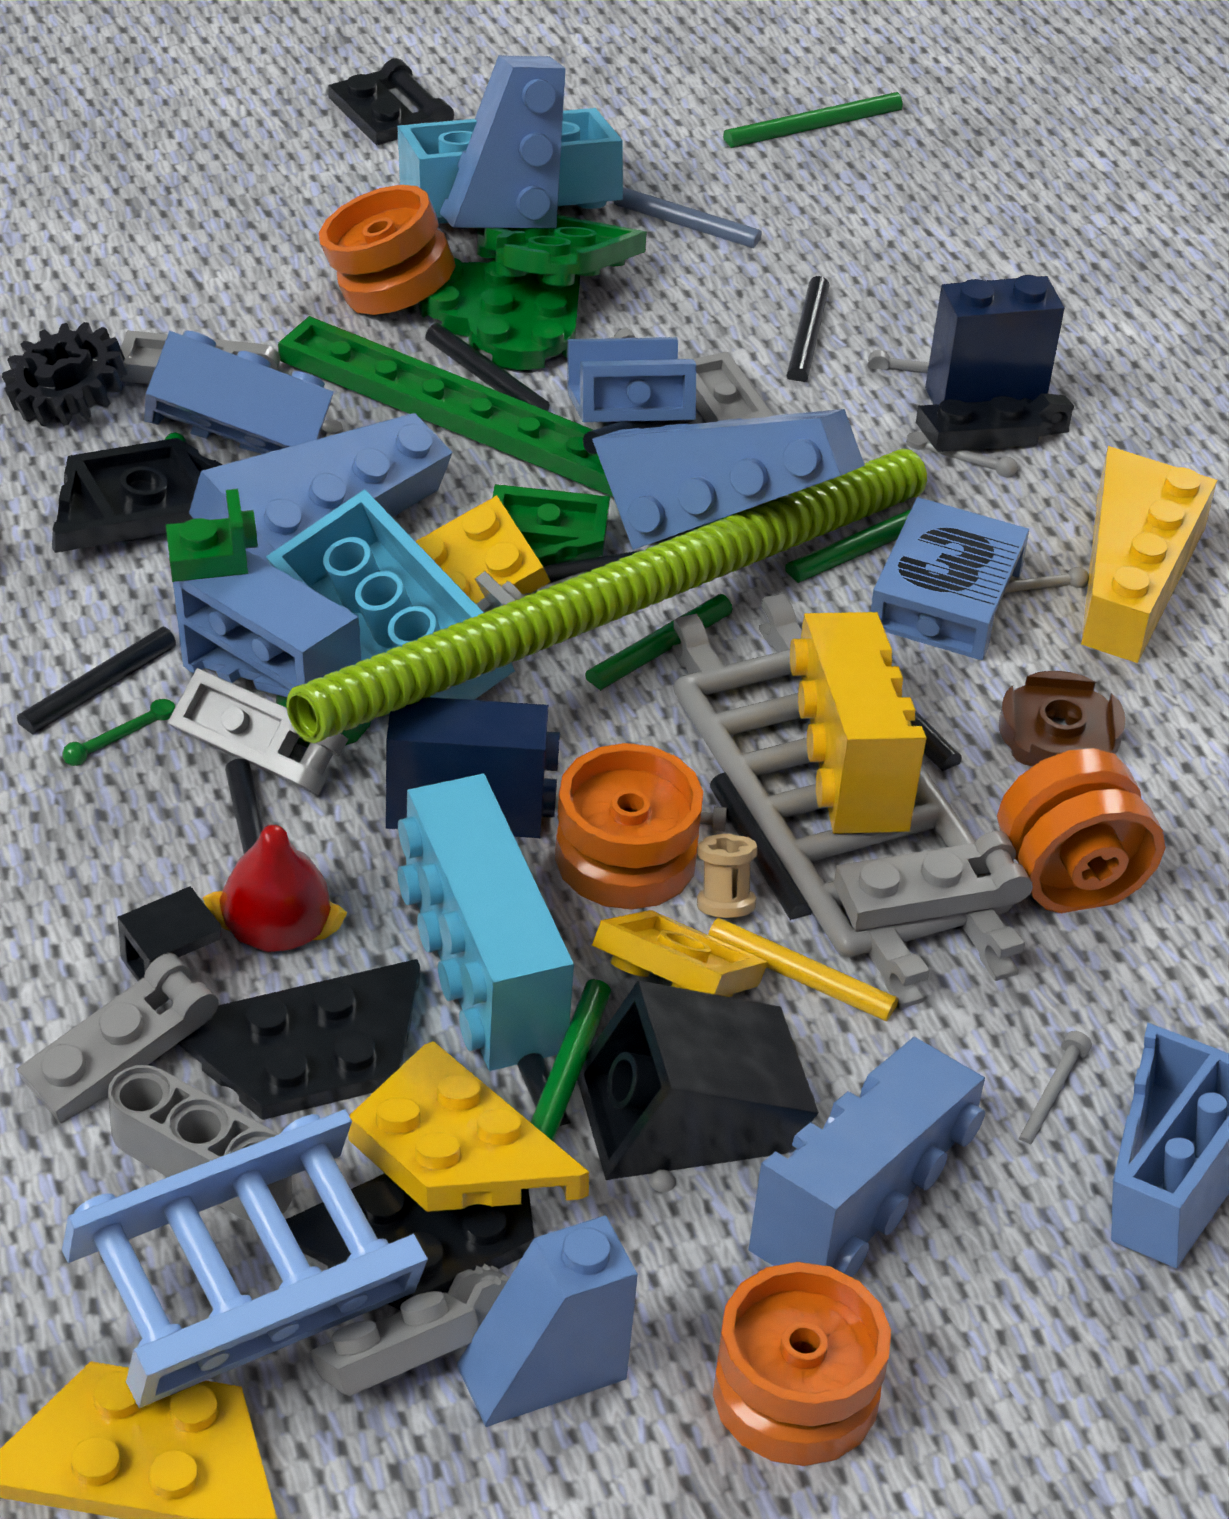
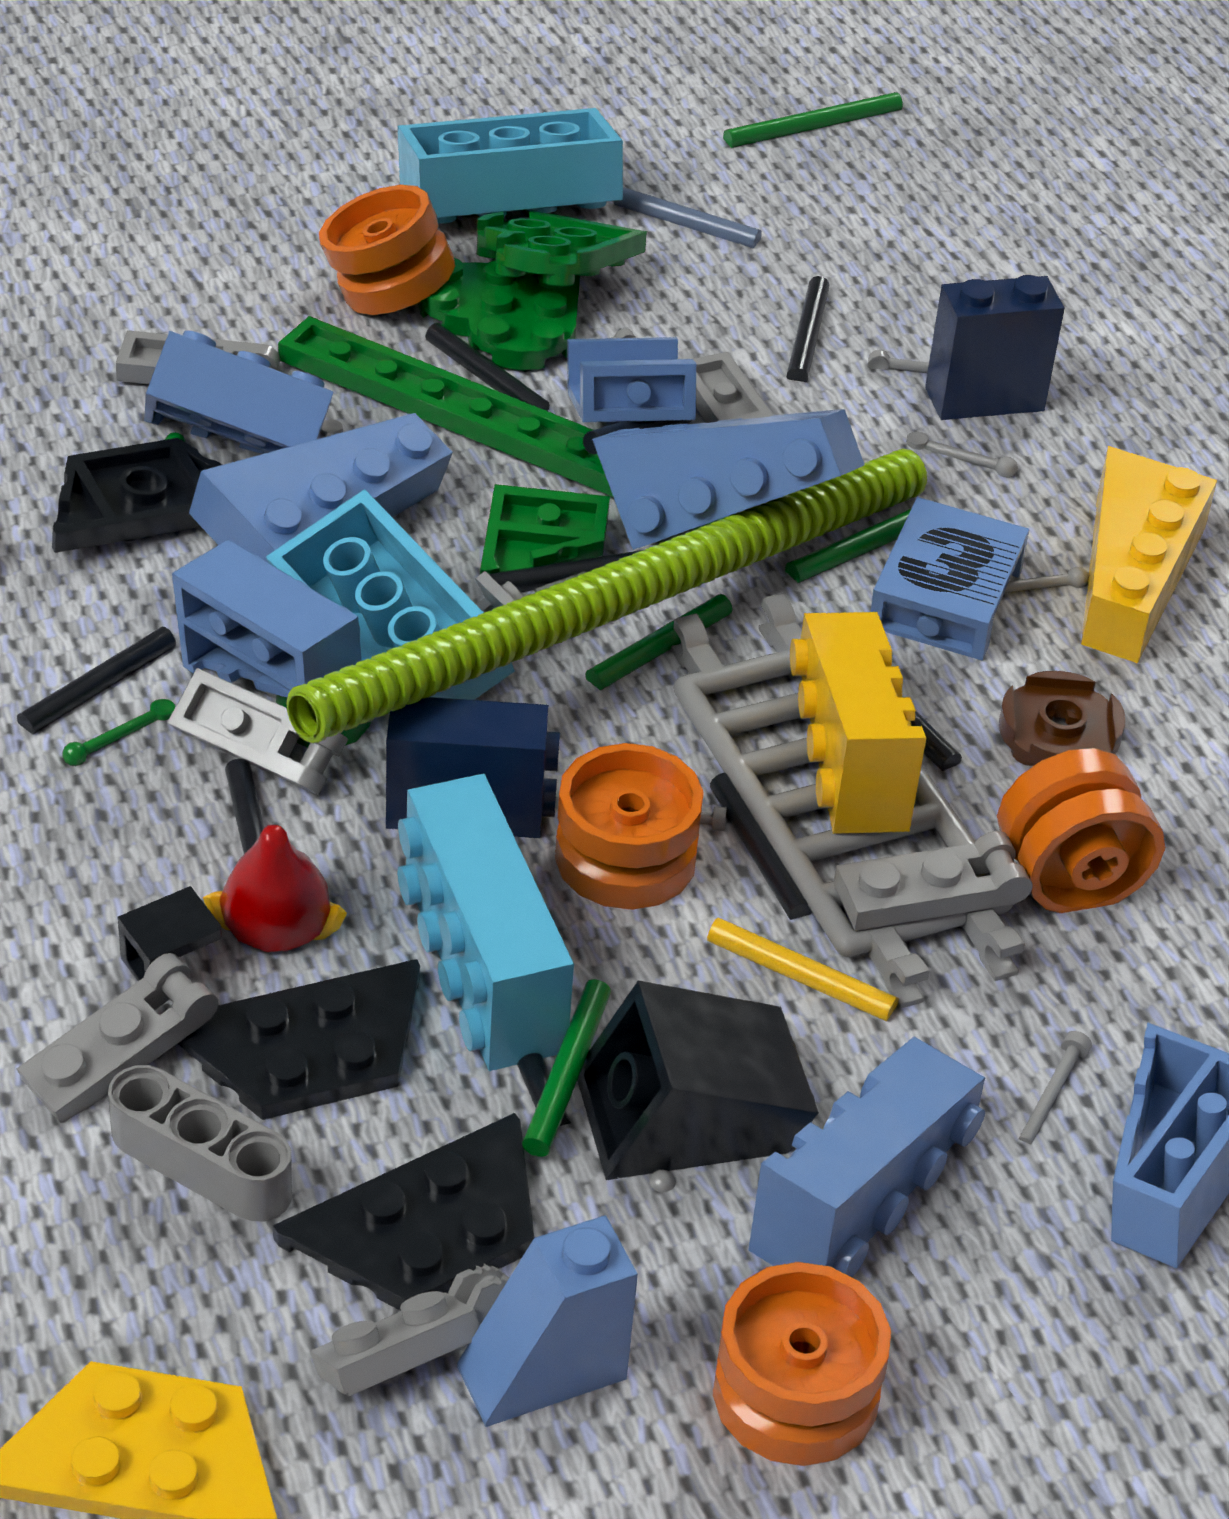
(65, 374): black gear -> none
(212, 547): green bracket -> none
(240, 1327): light blue fence -> none
(377, 110): black plate -> none
(456, 1139): yellow wing -> none
(485, 542): yellow plate -> none
(514, 151): medium blue wedge -> none
(678, 953): yellow plate -> none
(726, 875): tan bush -> none
(994, 423): black hinge -> none

